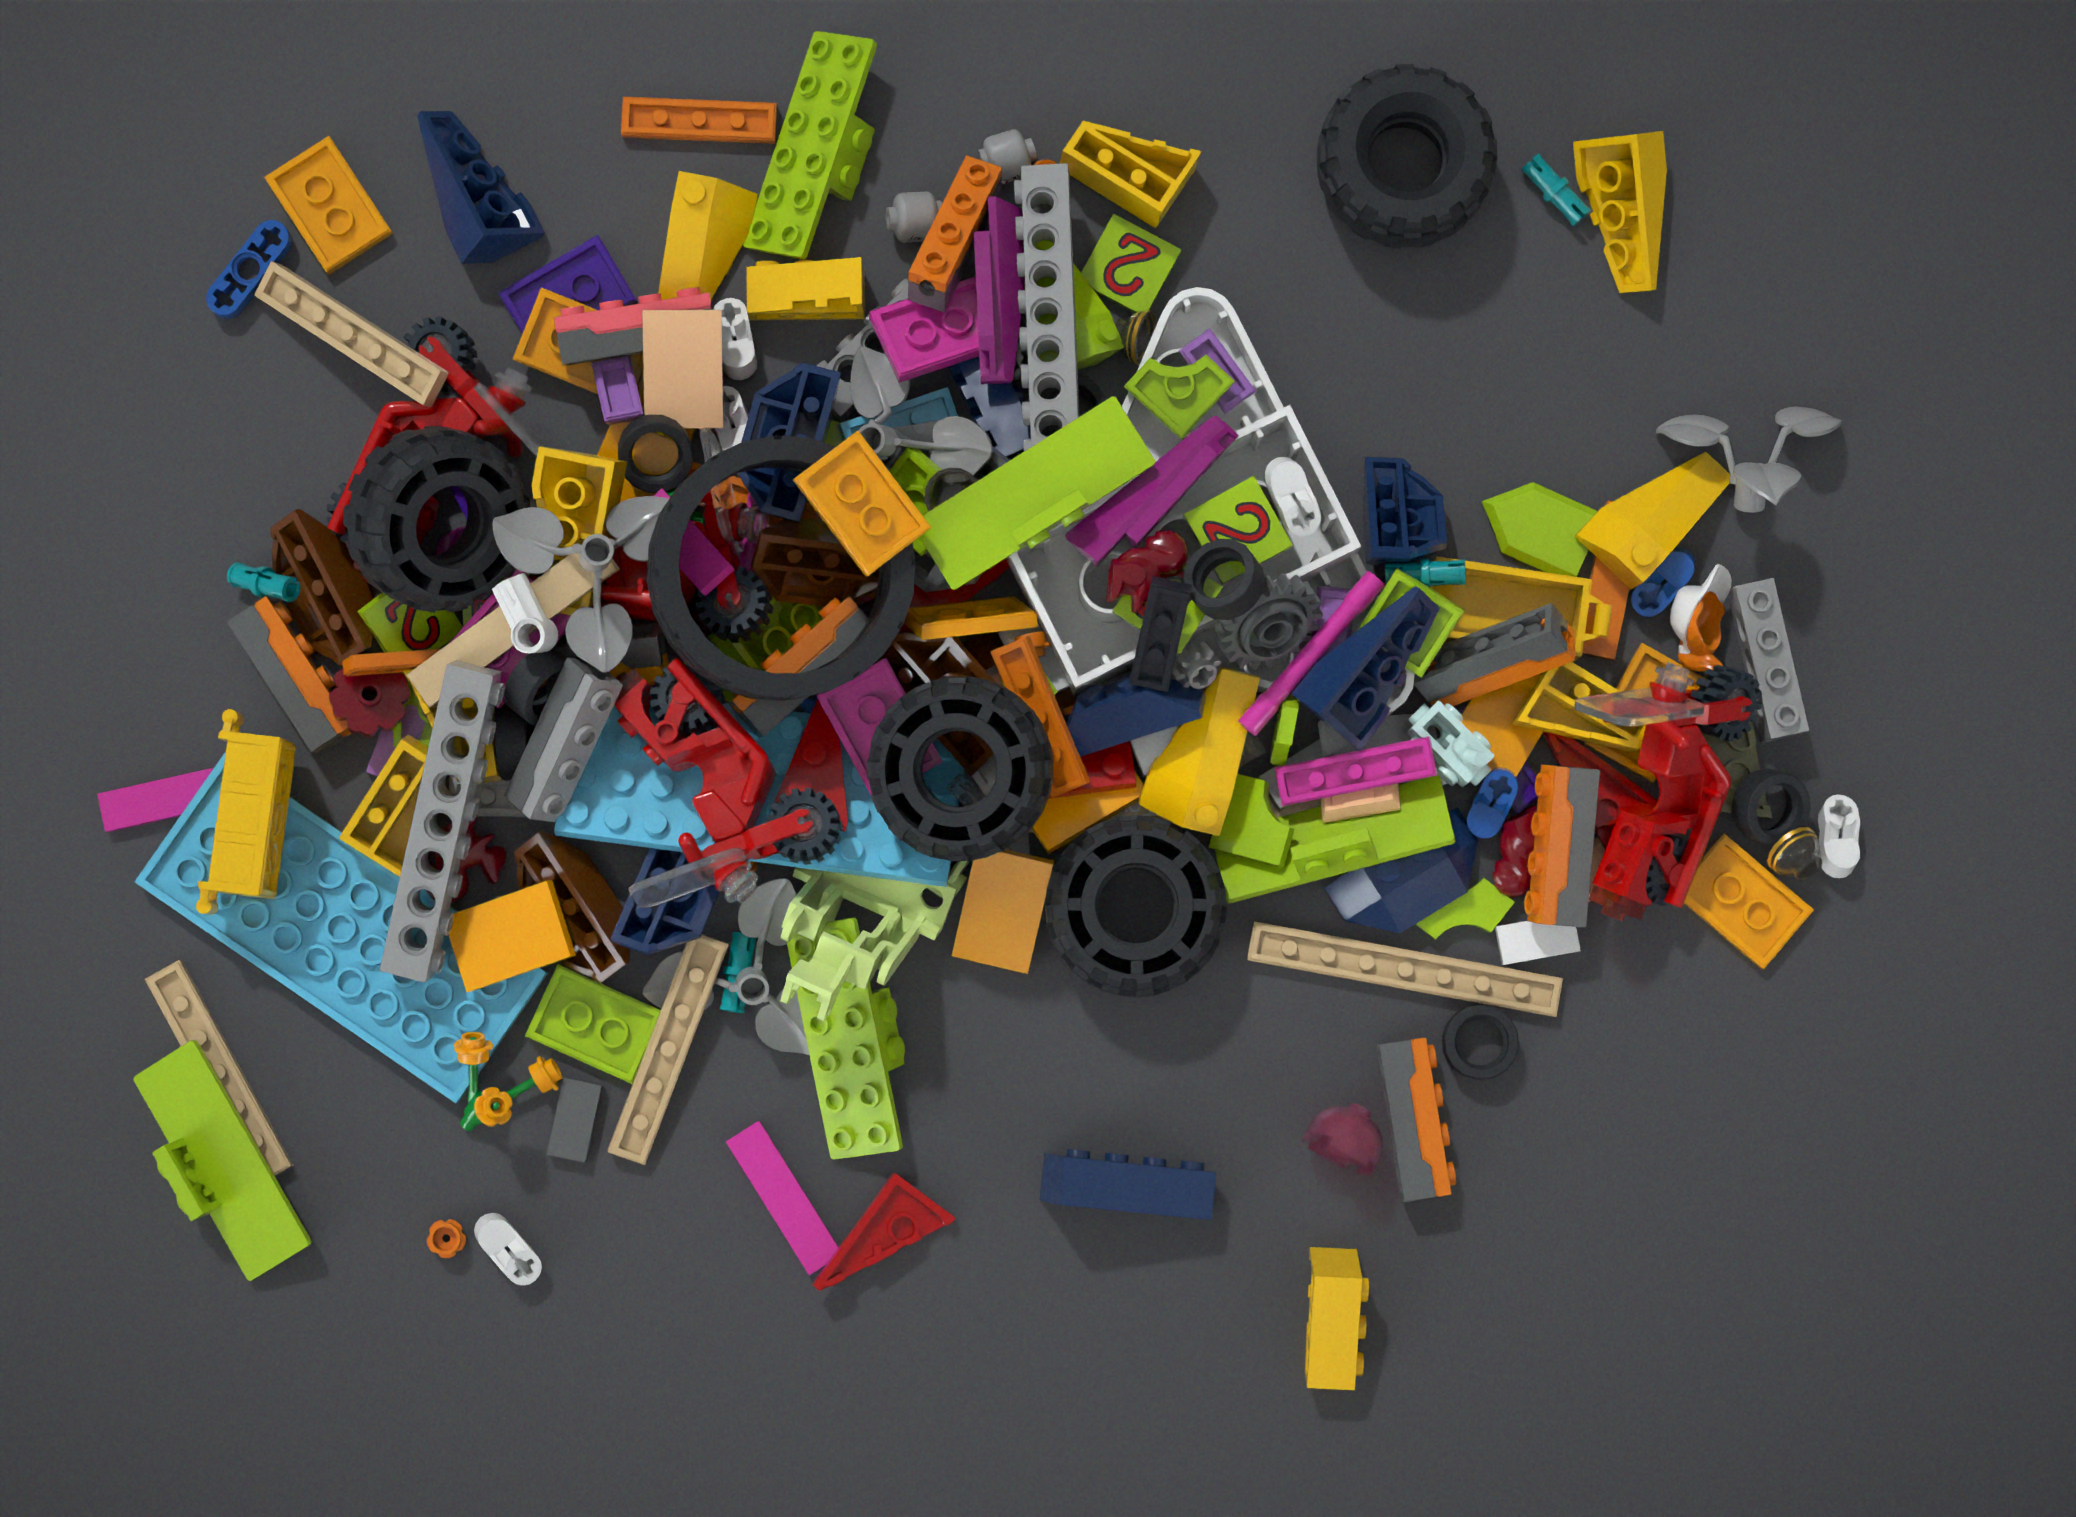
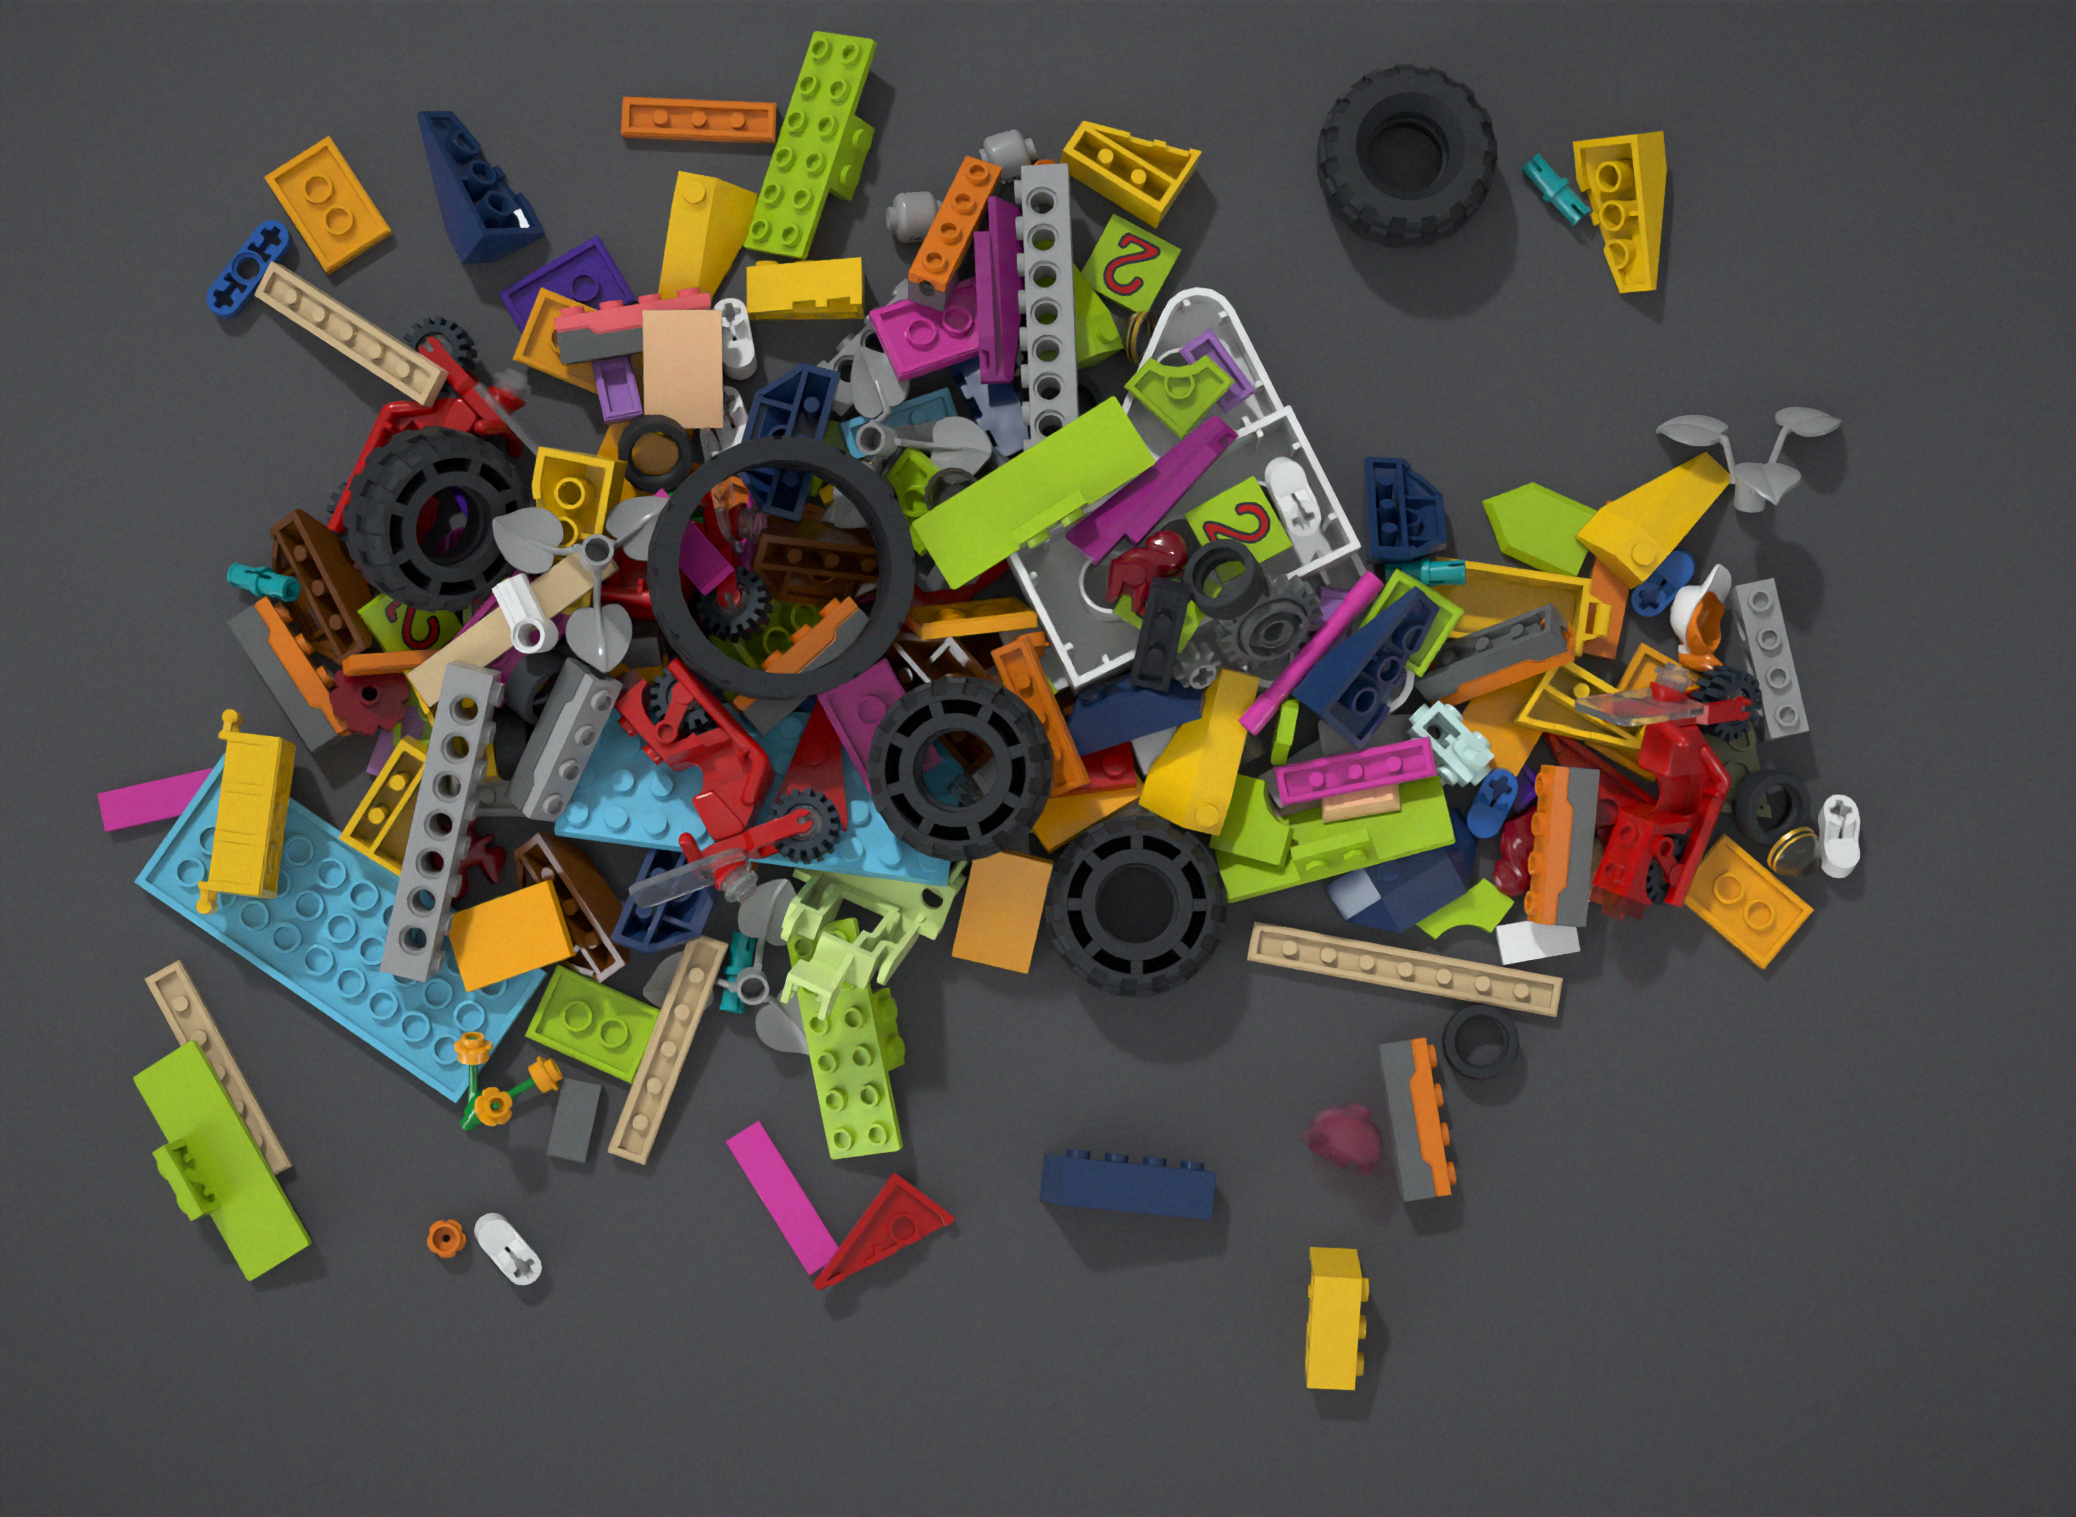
(862, 503): light orange tile -> none

